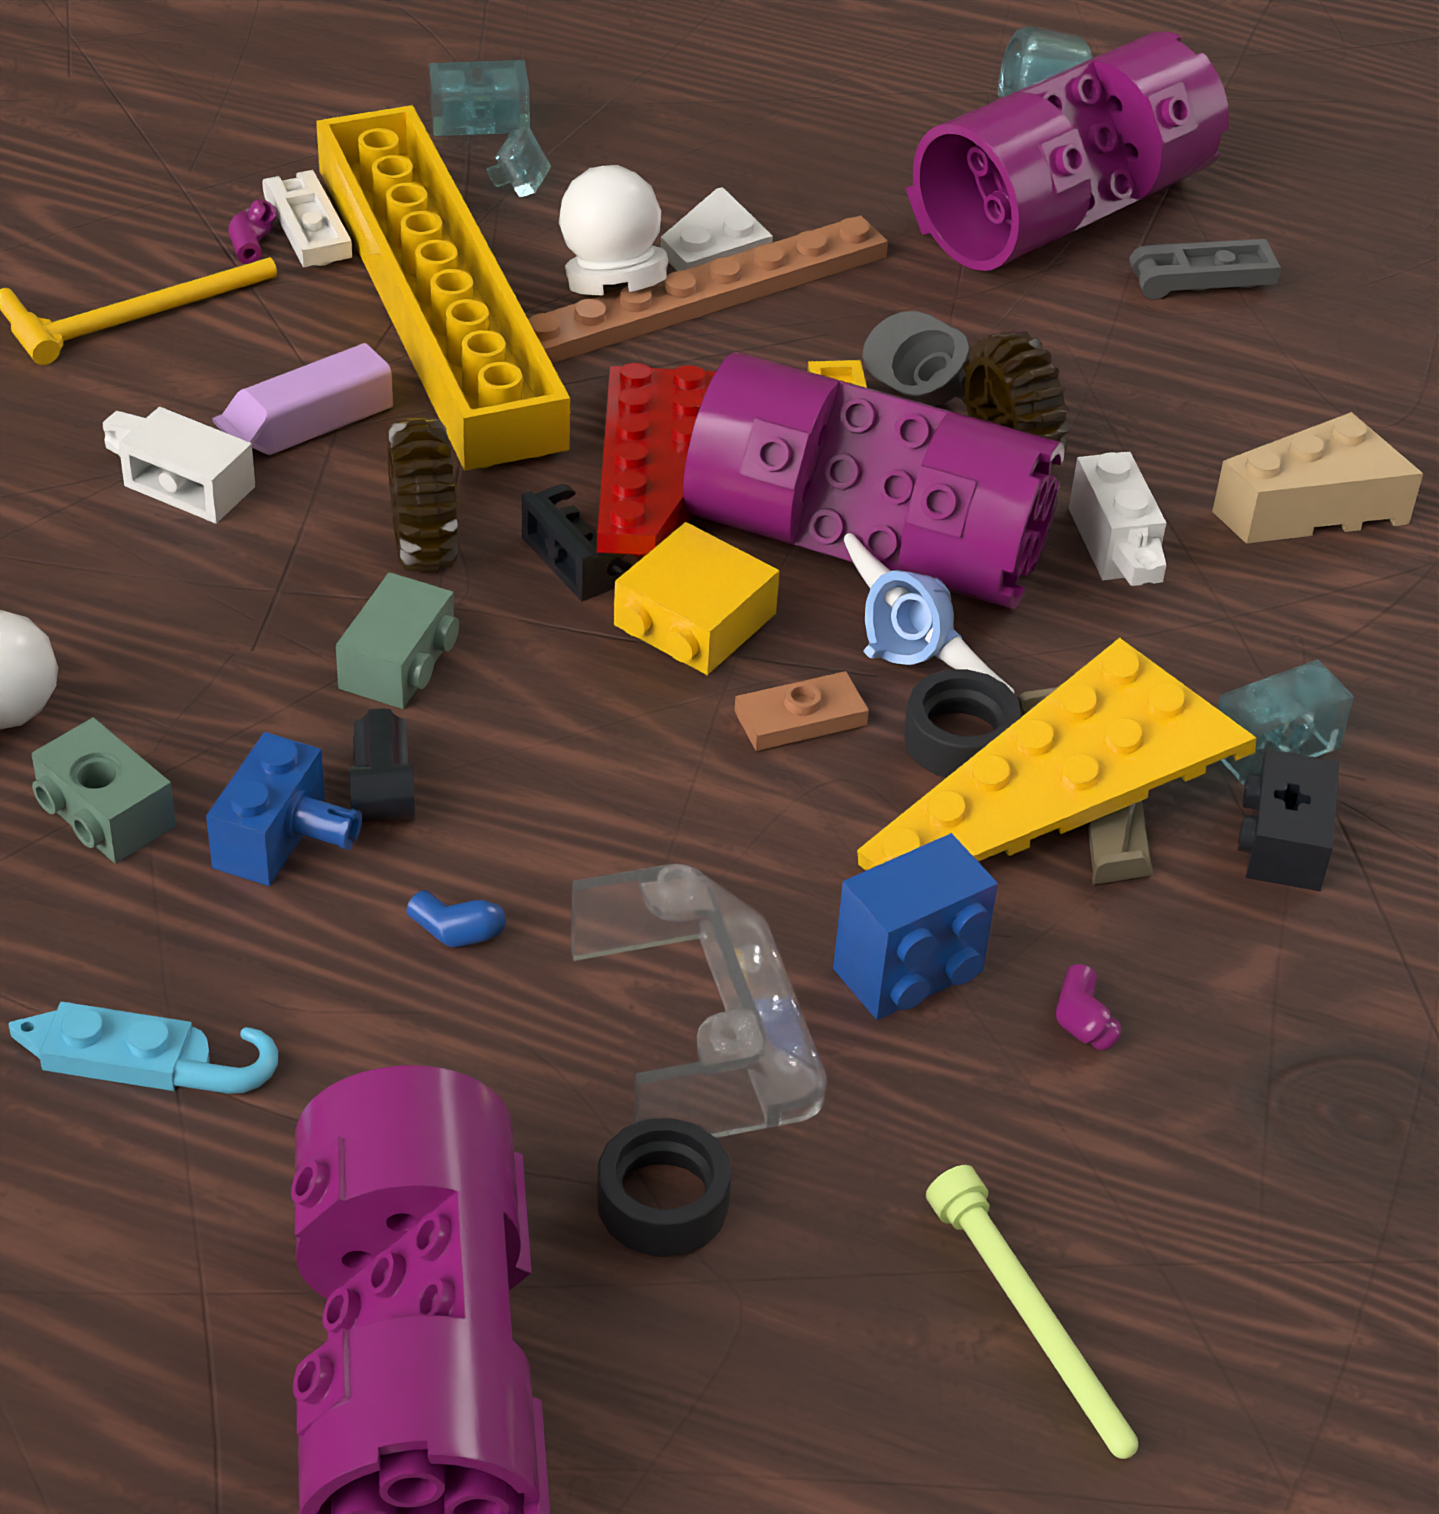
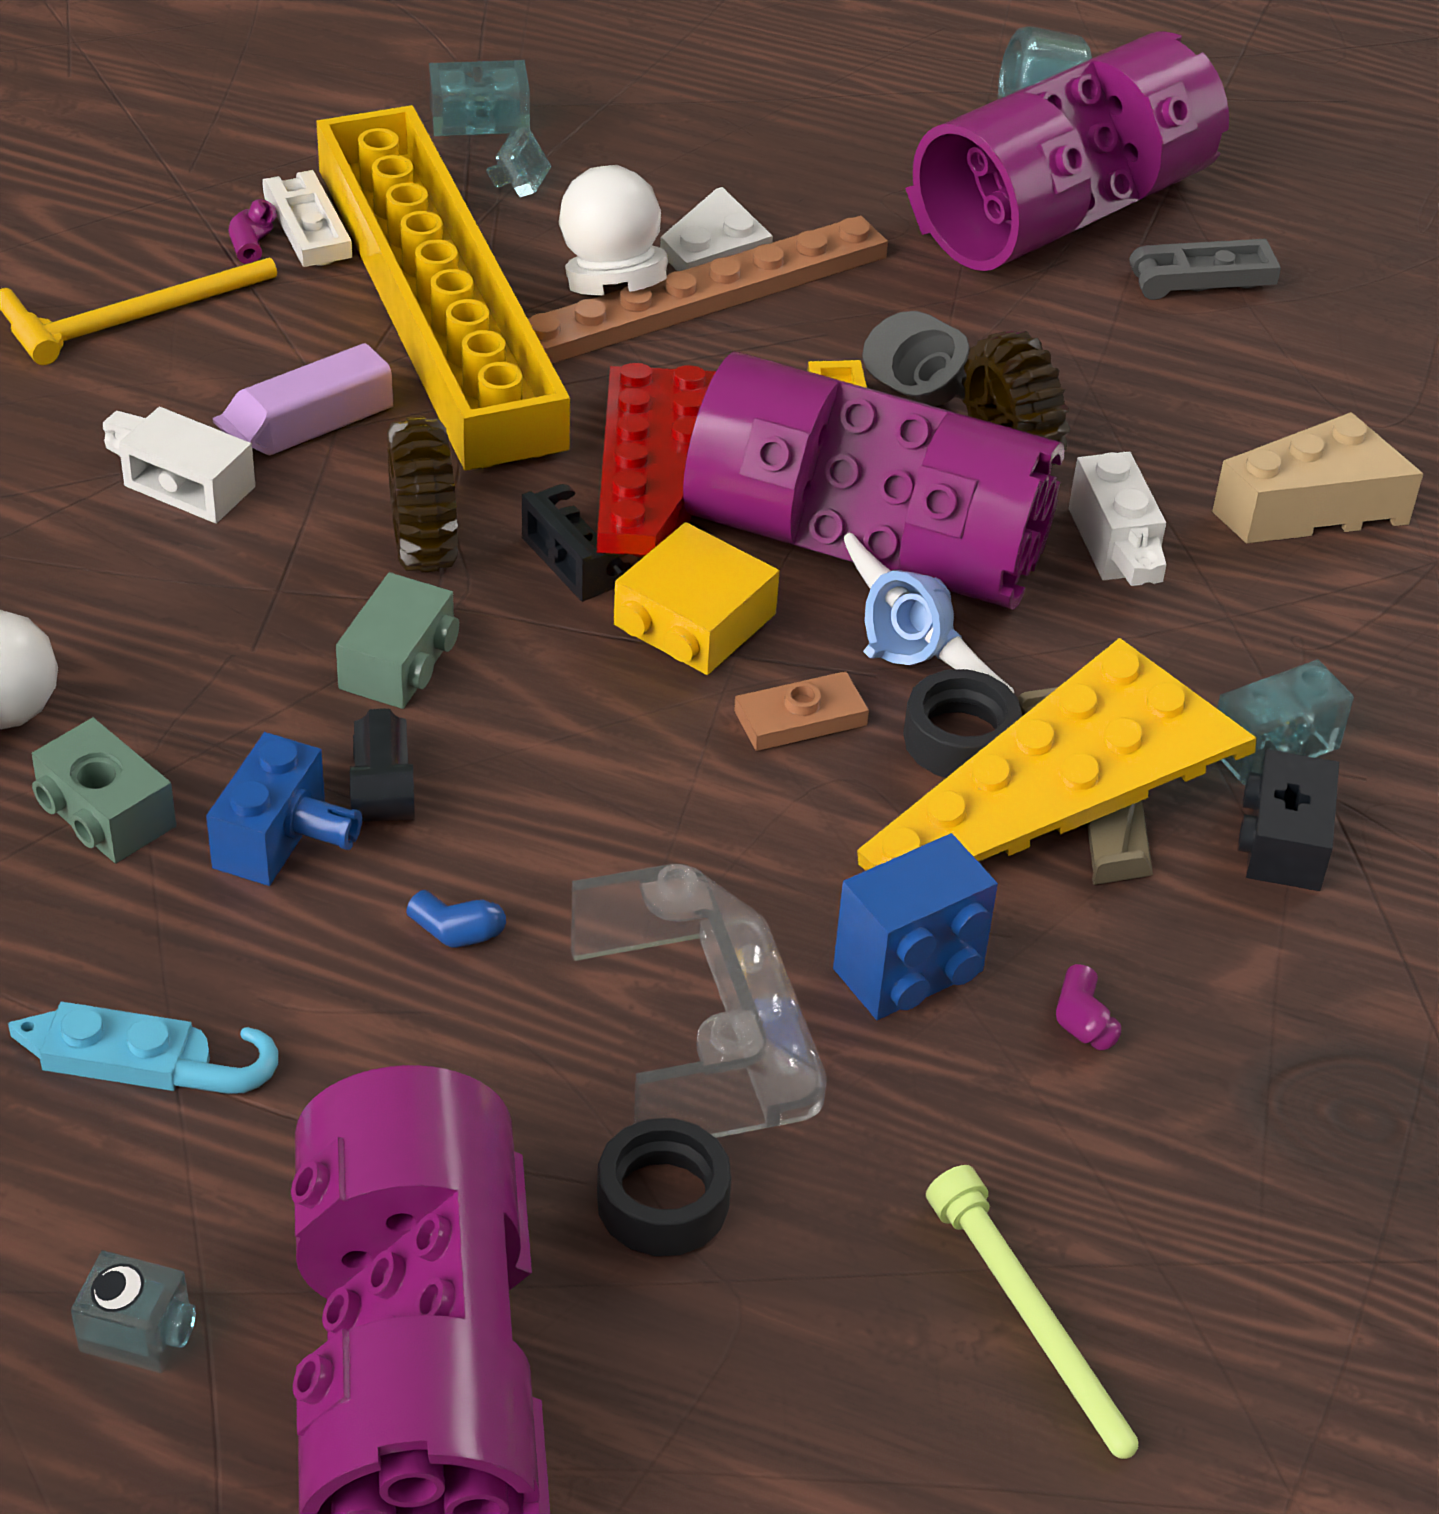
(133, 1312): none -> clear light blue brick

